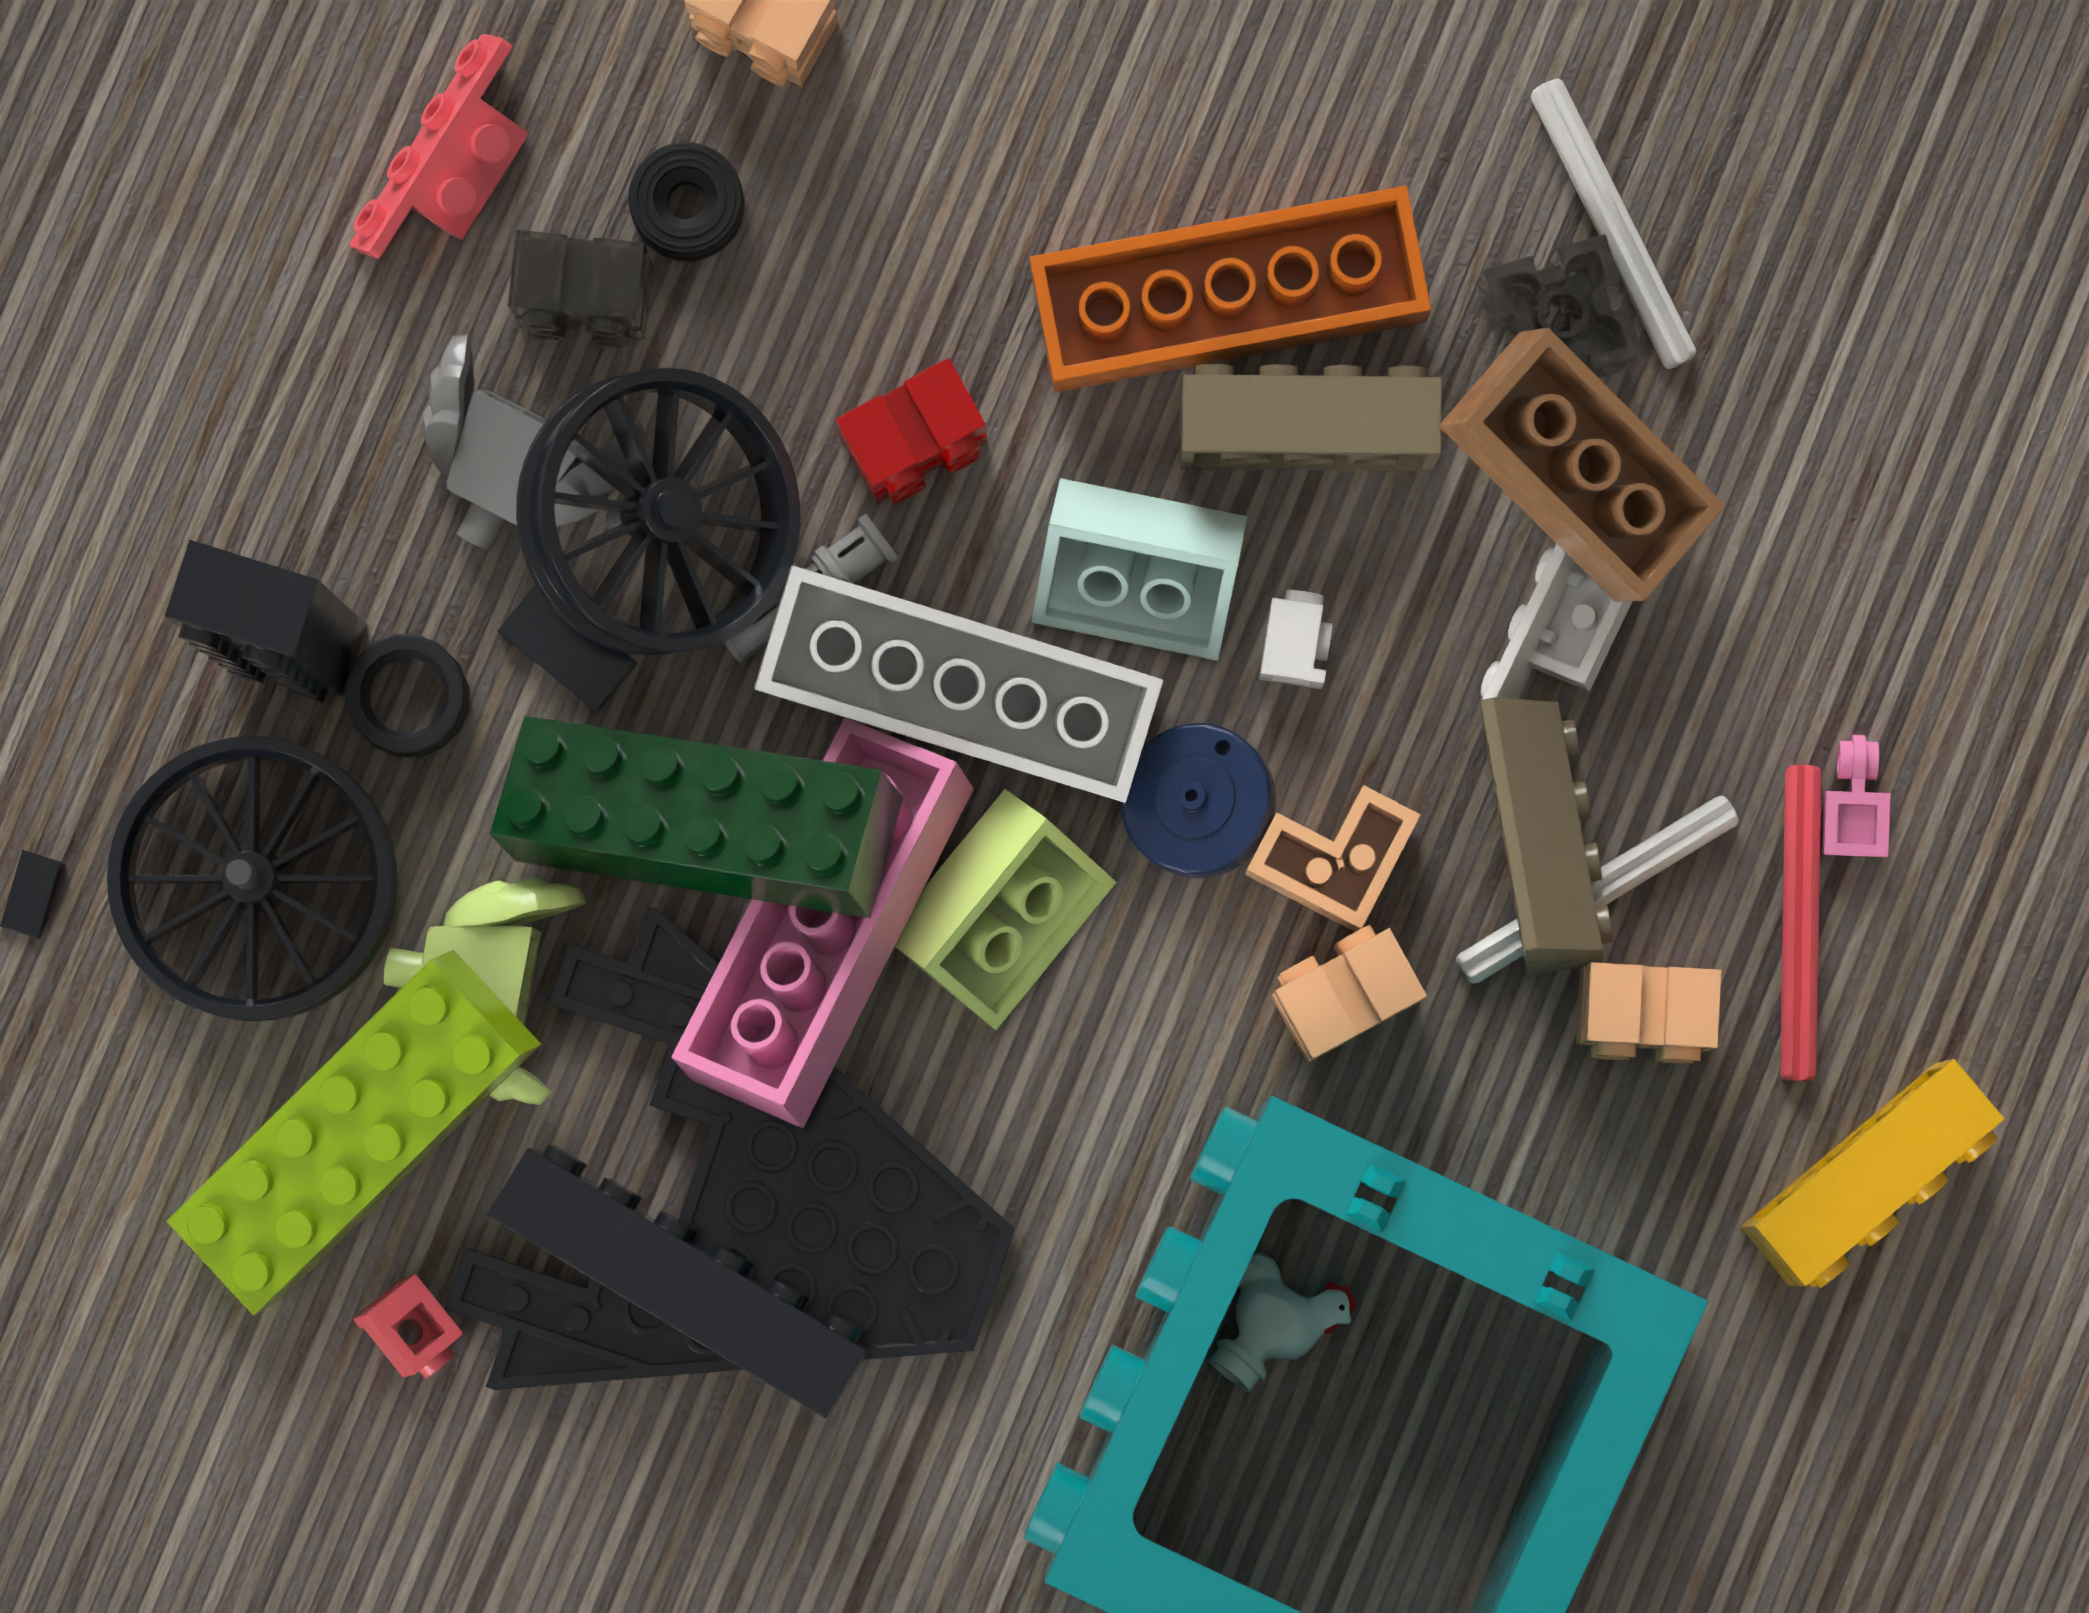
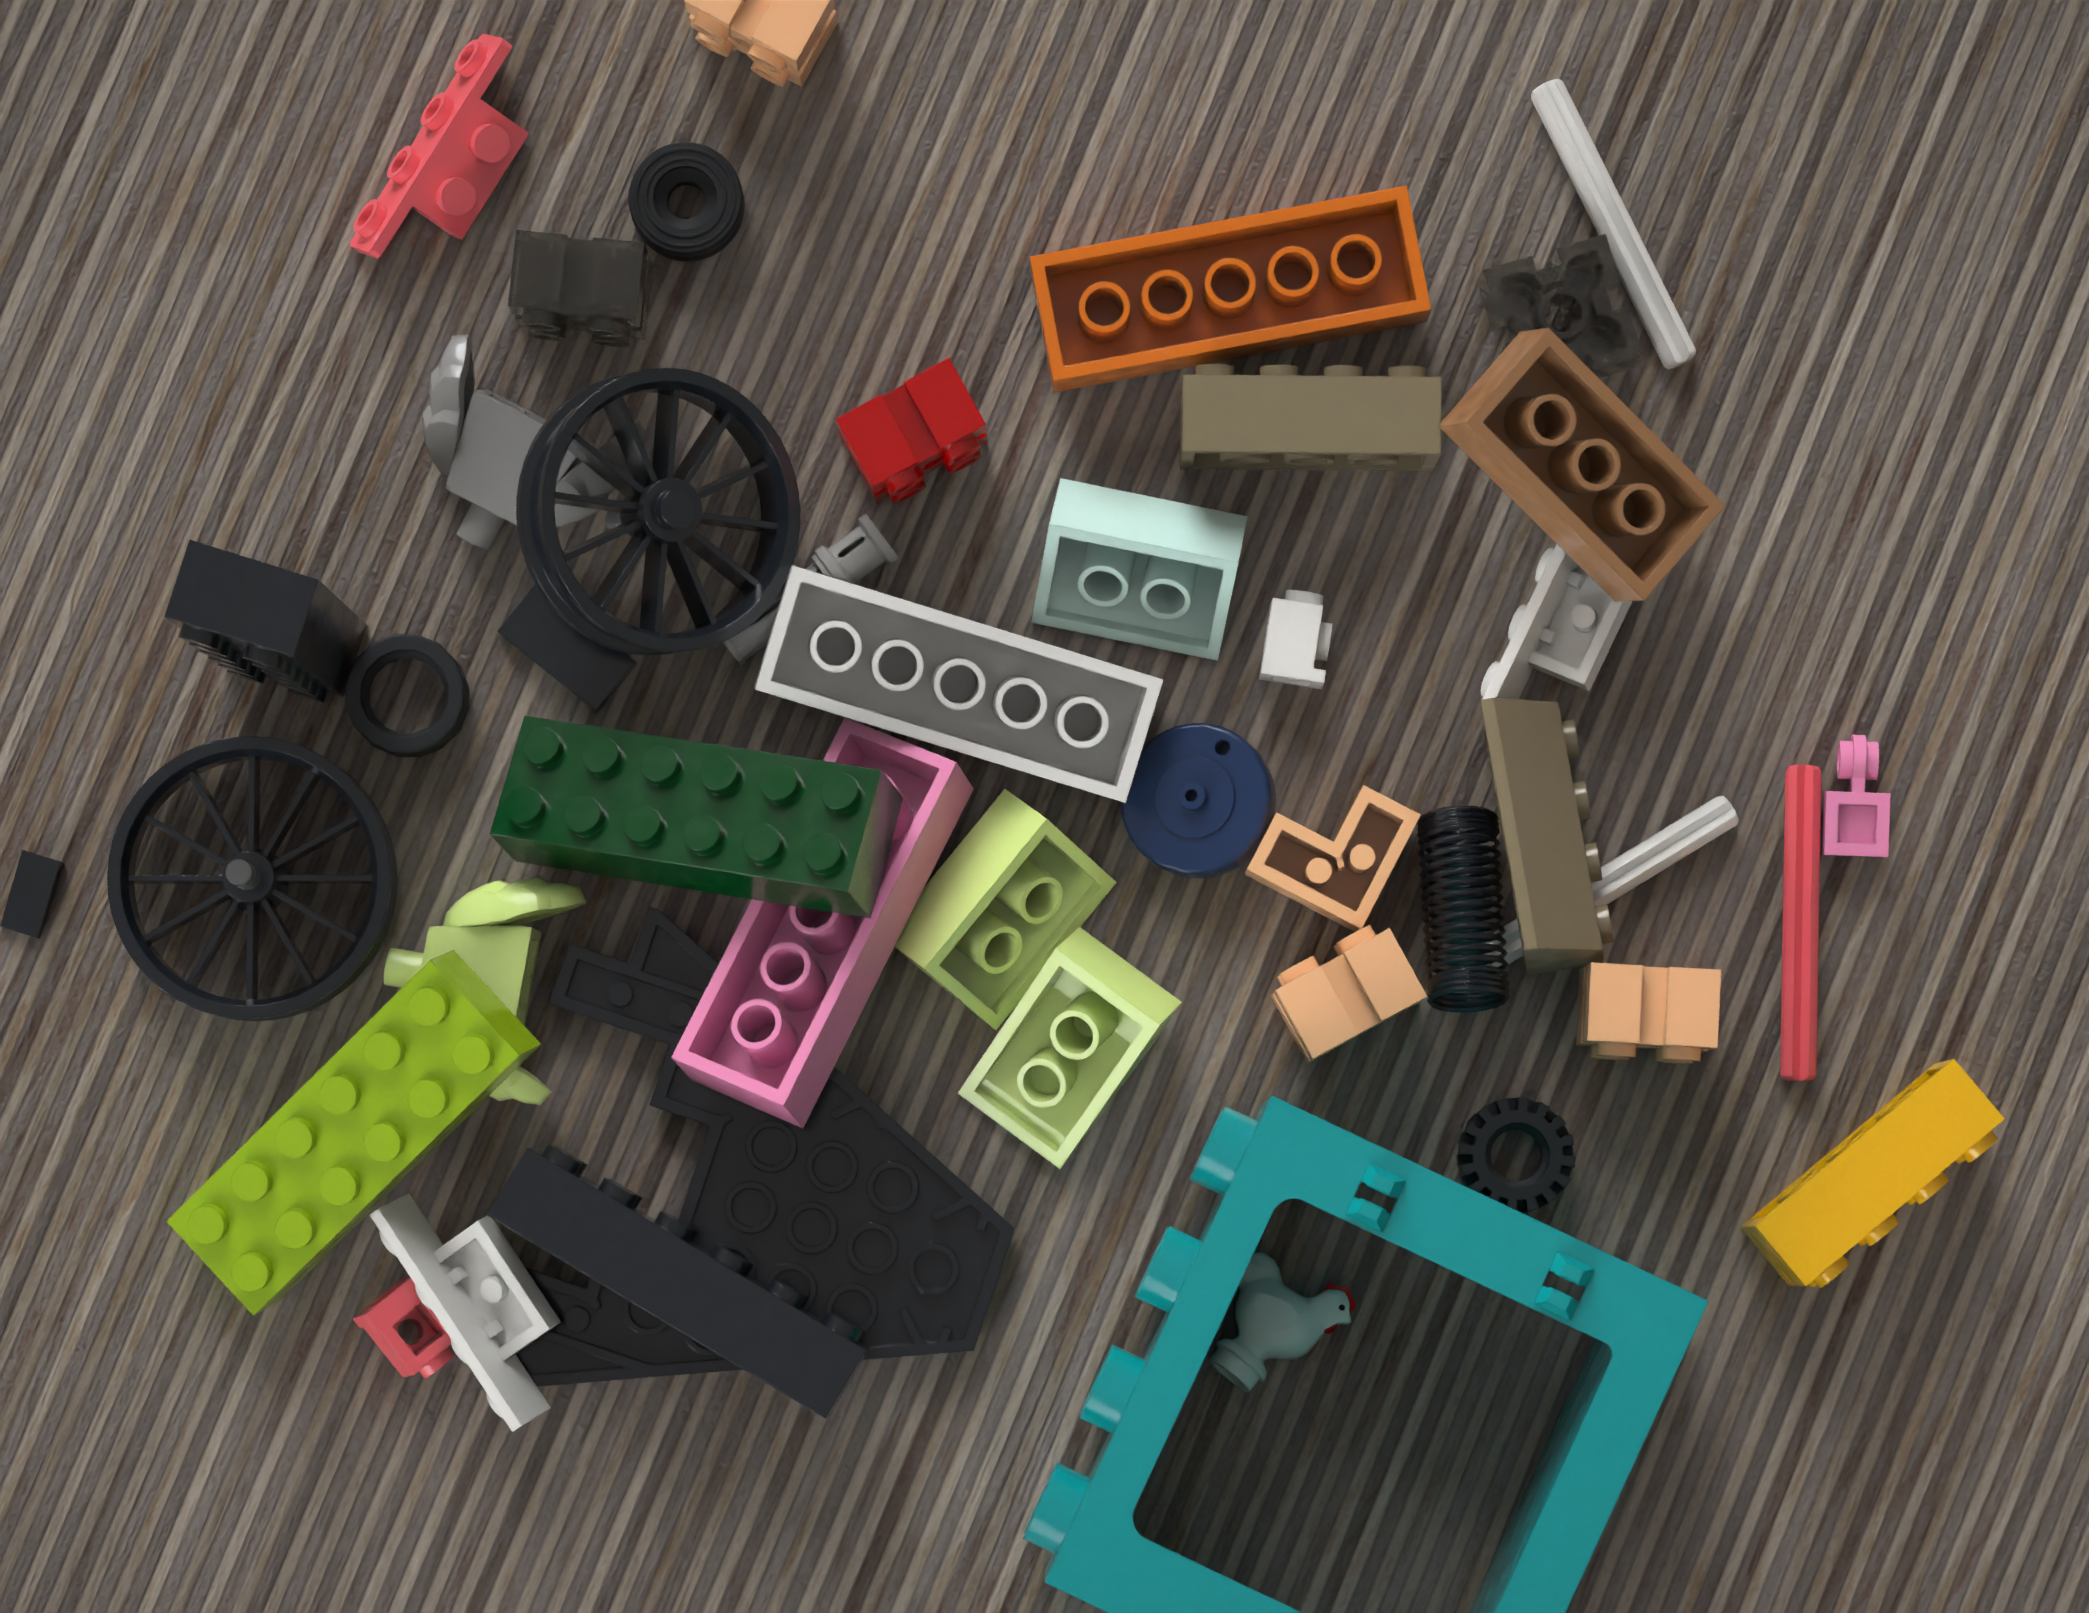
(479, 1298): none -> white bracket
(1069, 1046): none -> yellowish green slope
(1459, 830): none -> black piece
(1540, 1123): none -> black tyre

